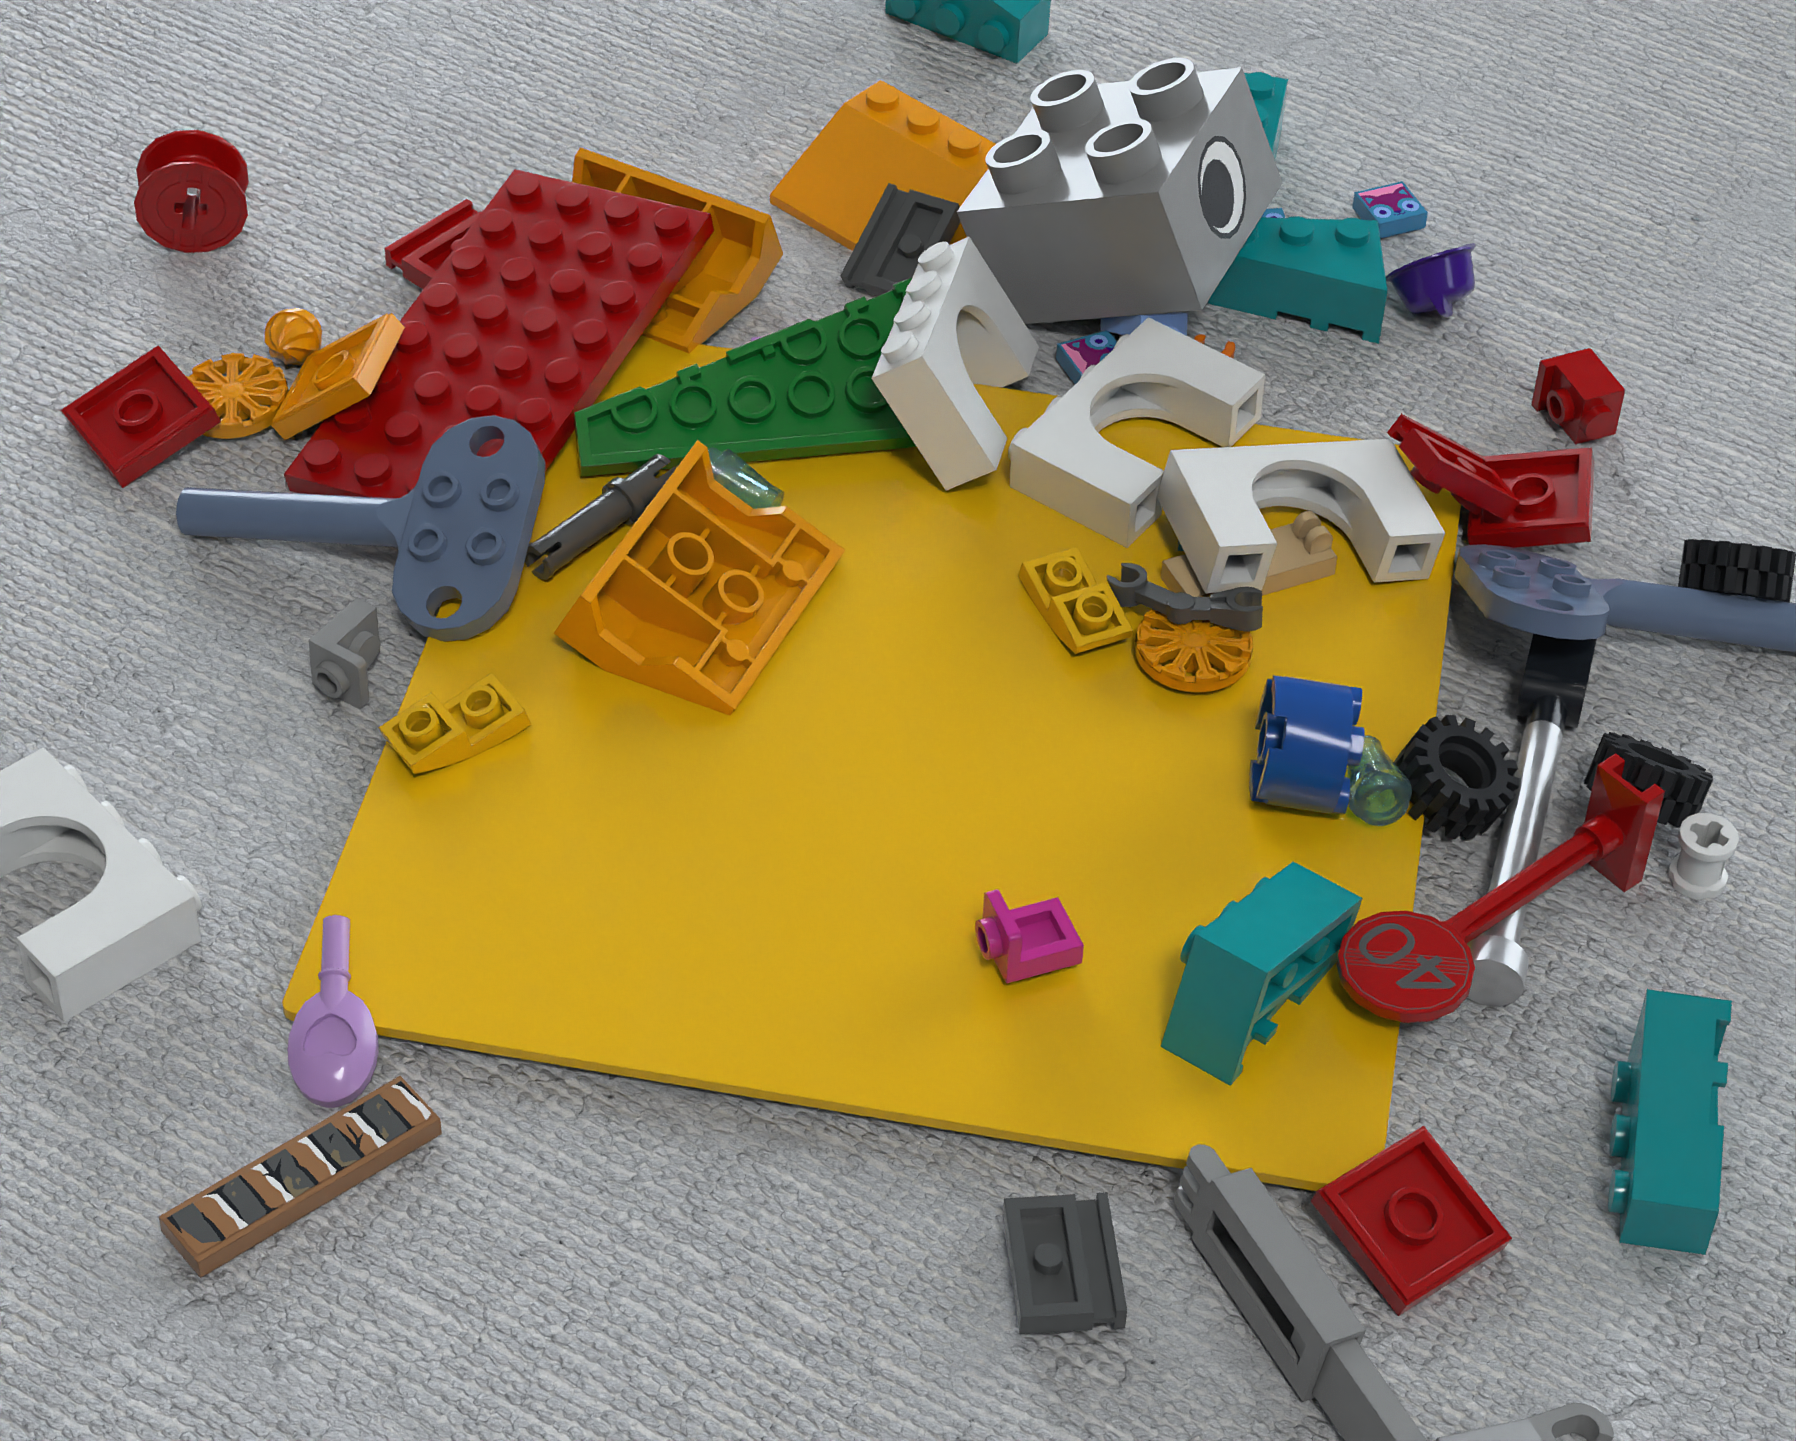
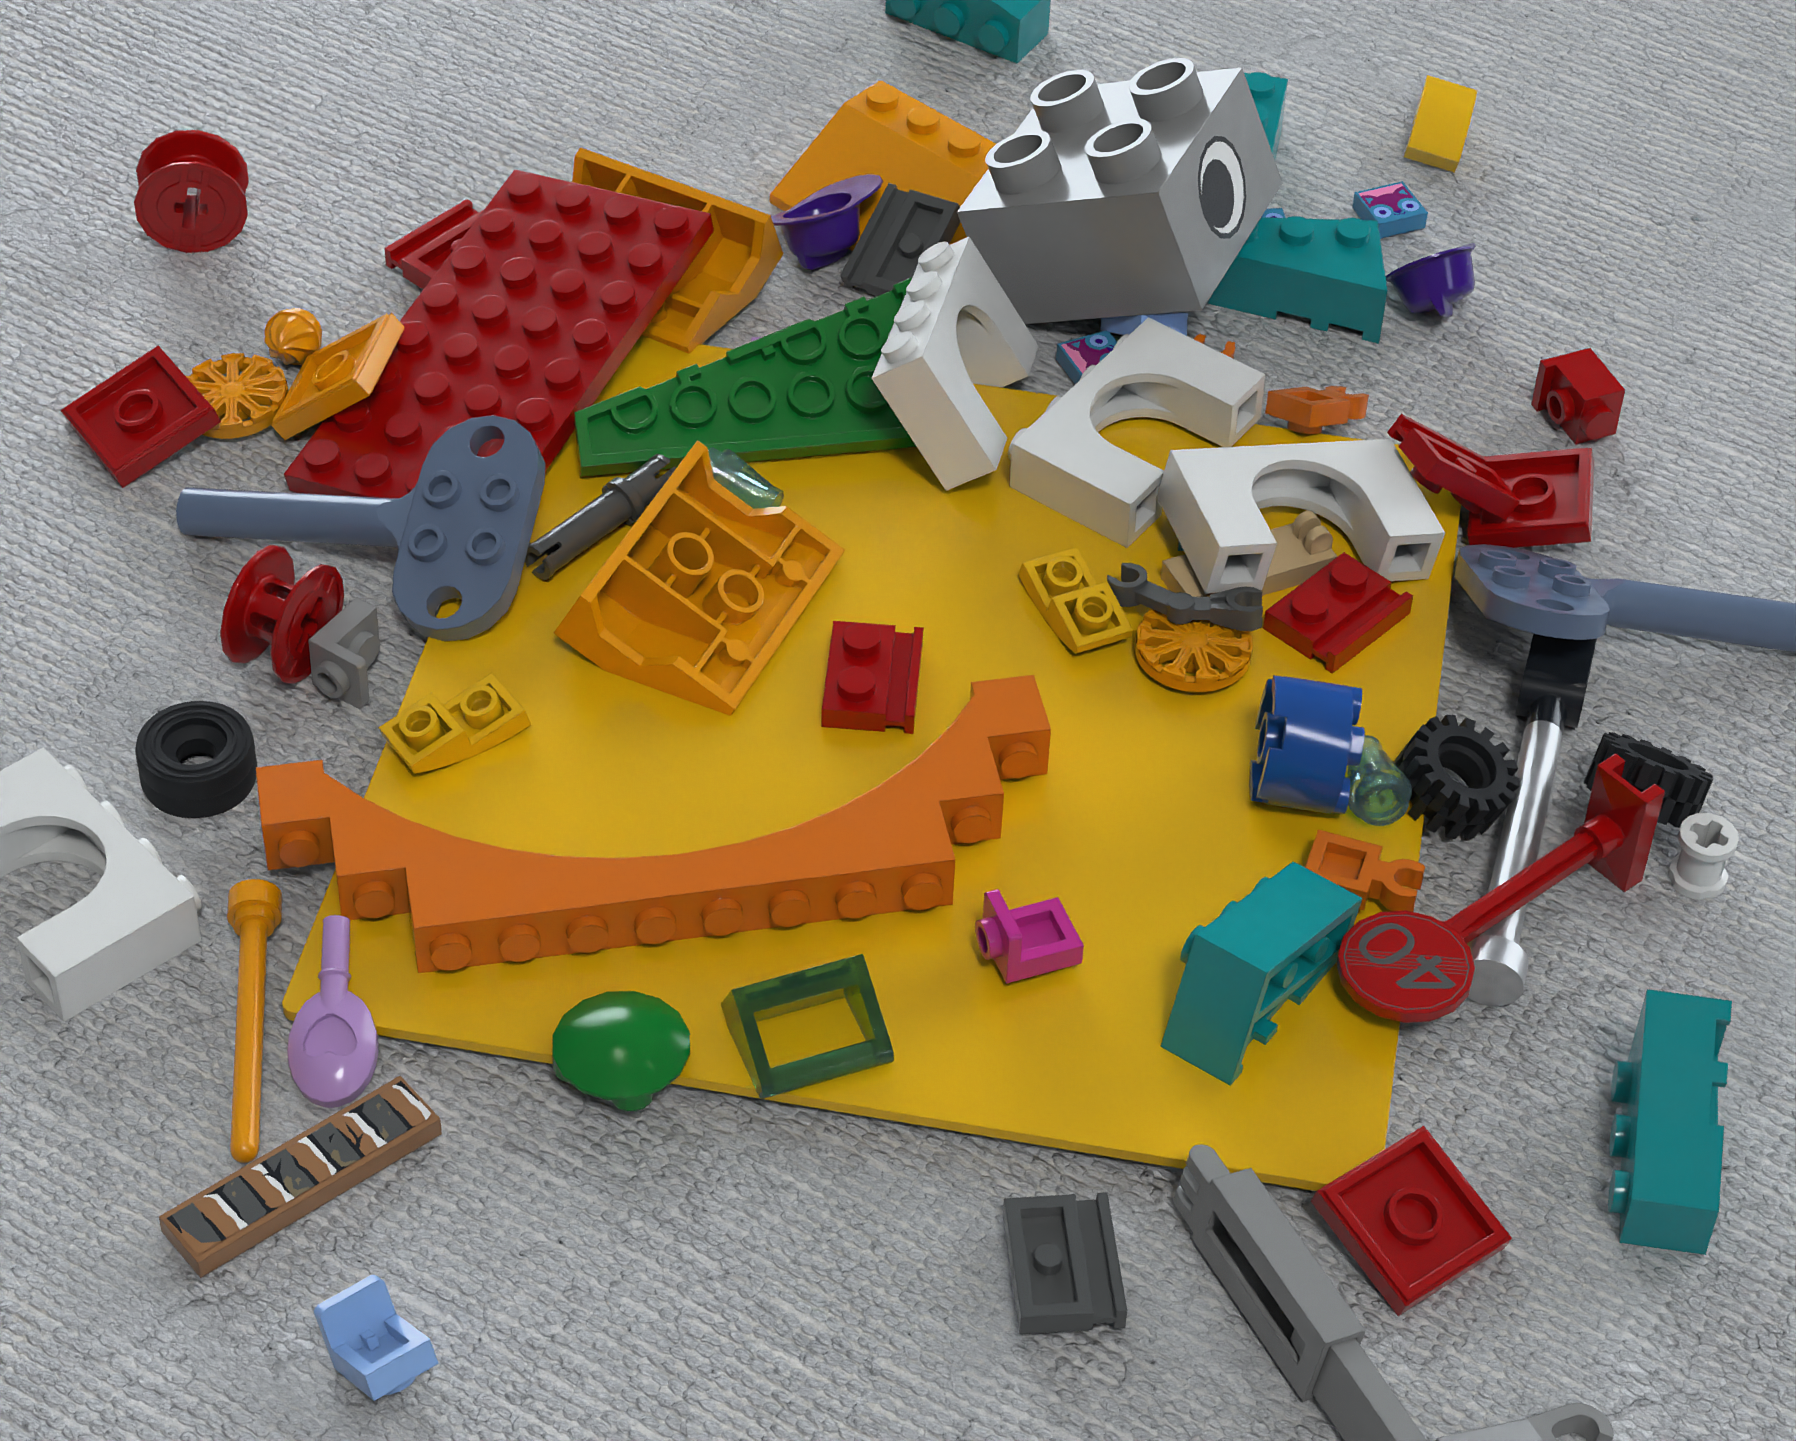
(198, 788): none -> black tyre
(254, 914): none -> light orange piece
(271, 610): none -> red piece
(371, 1341): none -> light blue bracket
(510, 905): none -> orange arch
(621, 1047): none -> green dish
(798, 991): none -> clear green tile
(827, 221): none -> dark purple piece
(872, 677): none -> red plate
(1312, 409): none -> orange plate
(1337, 612): none -> red plate
(1359, 870): none -> orange plate
(1441, 123): none -> yellow slope
(1737, 569): black tyre -> none

